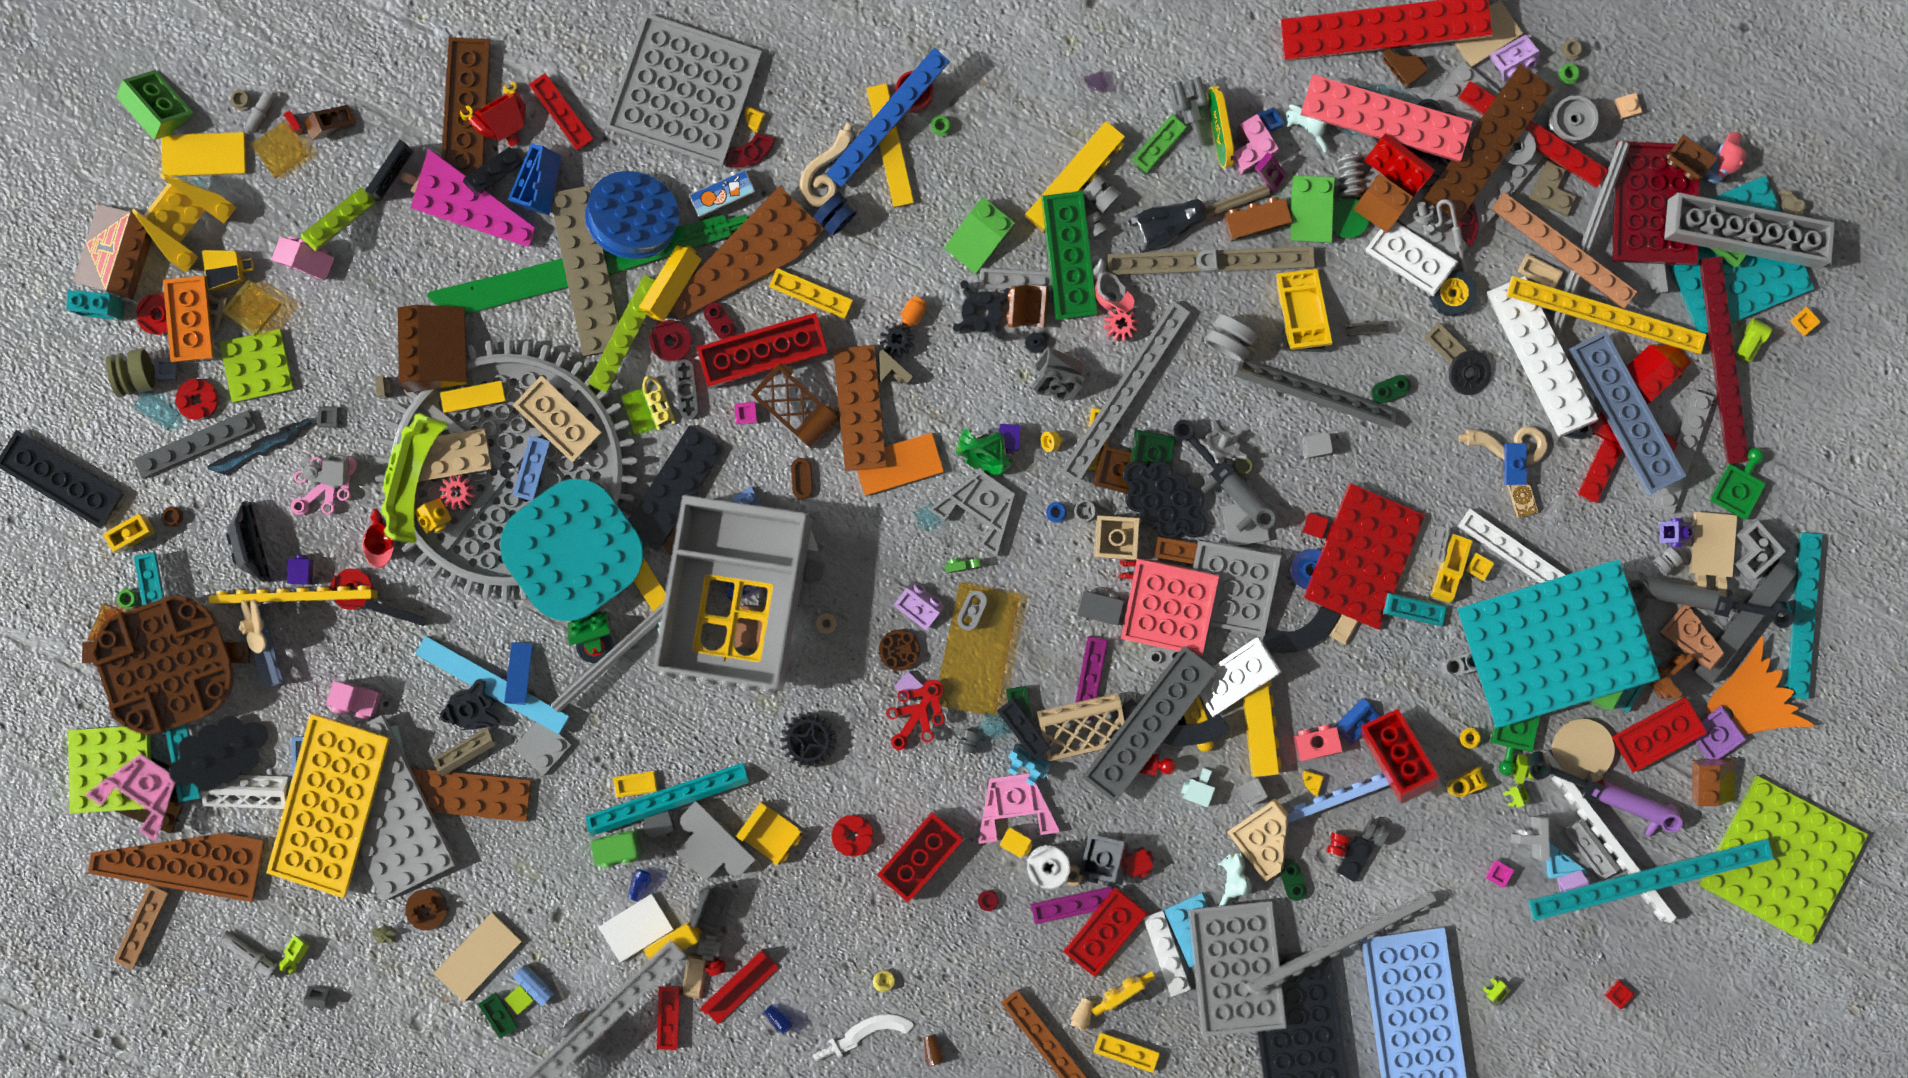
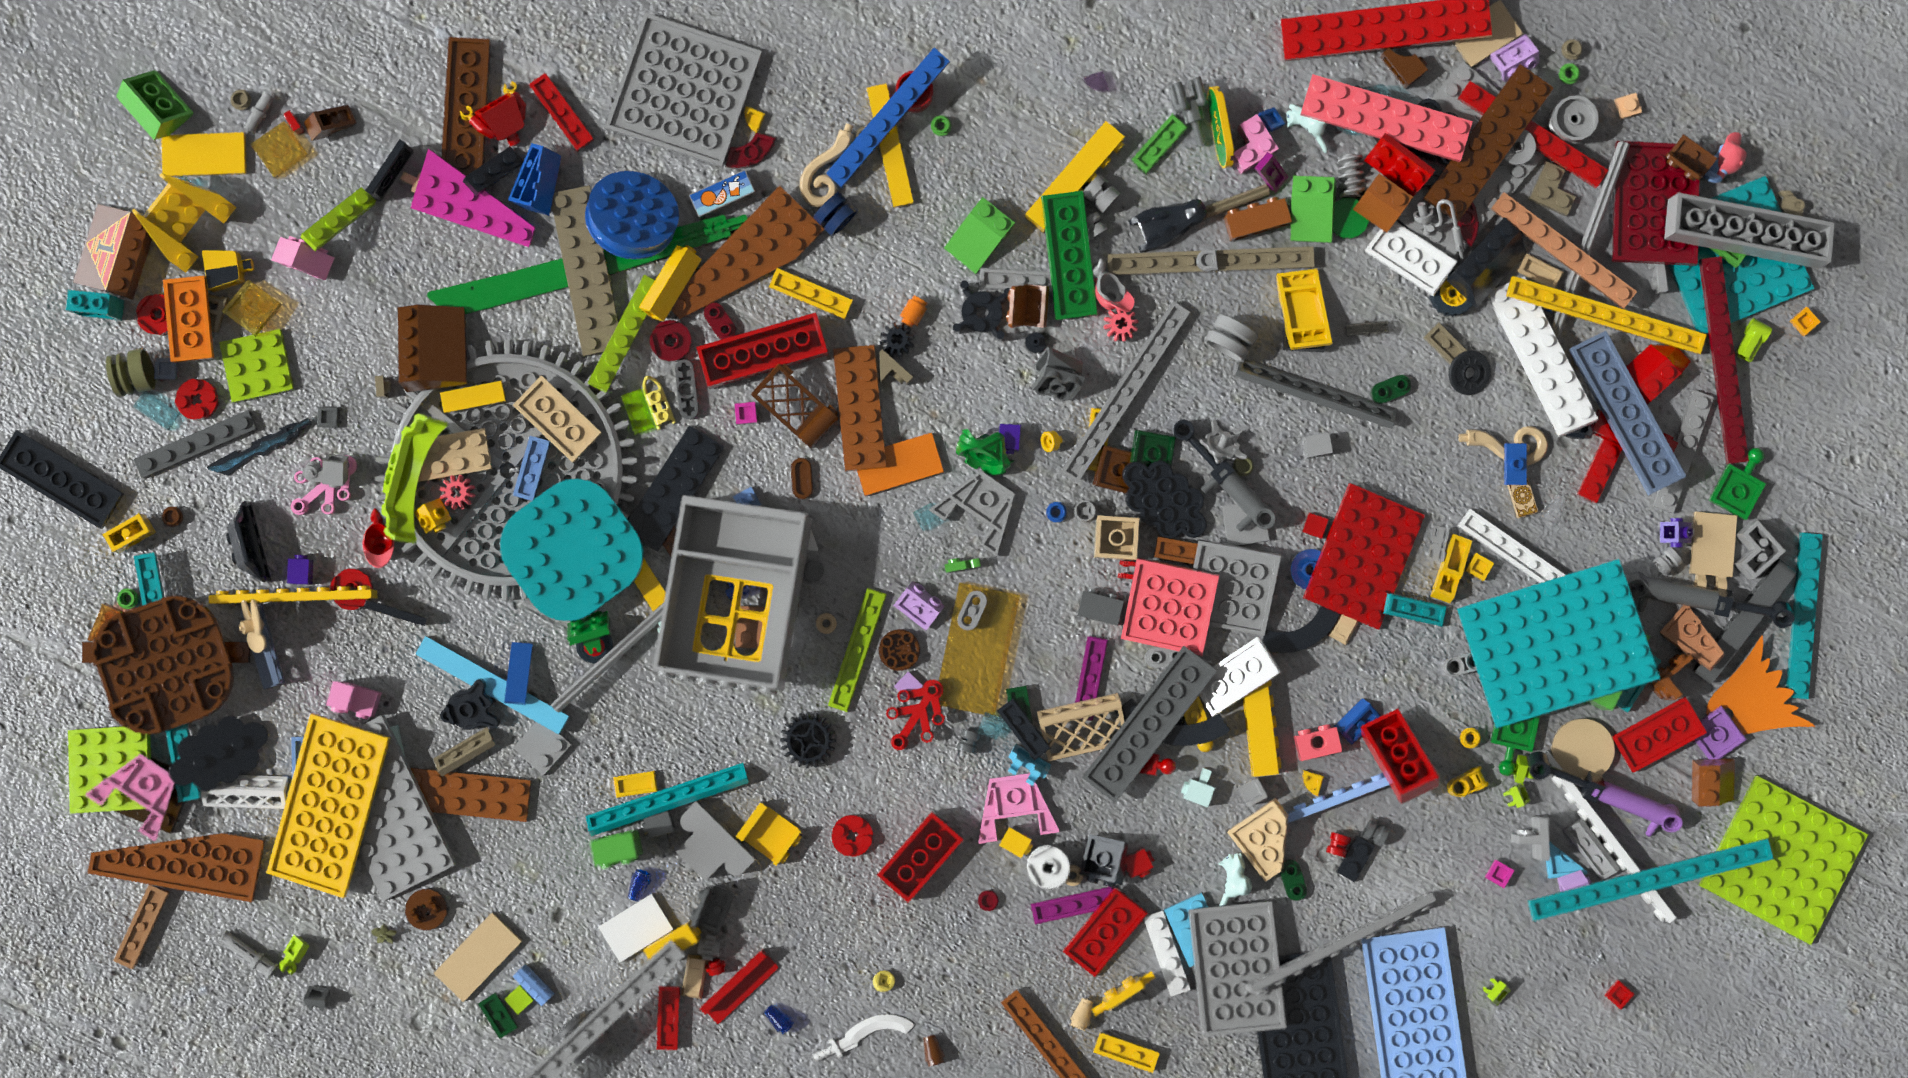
(857, 650): none -> lime tile
(1488, 263): none -> black slope

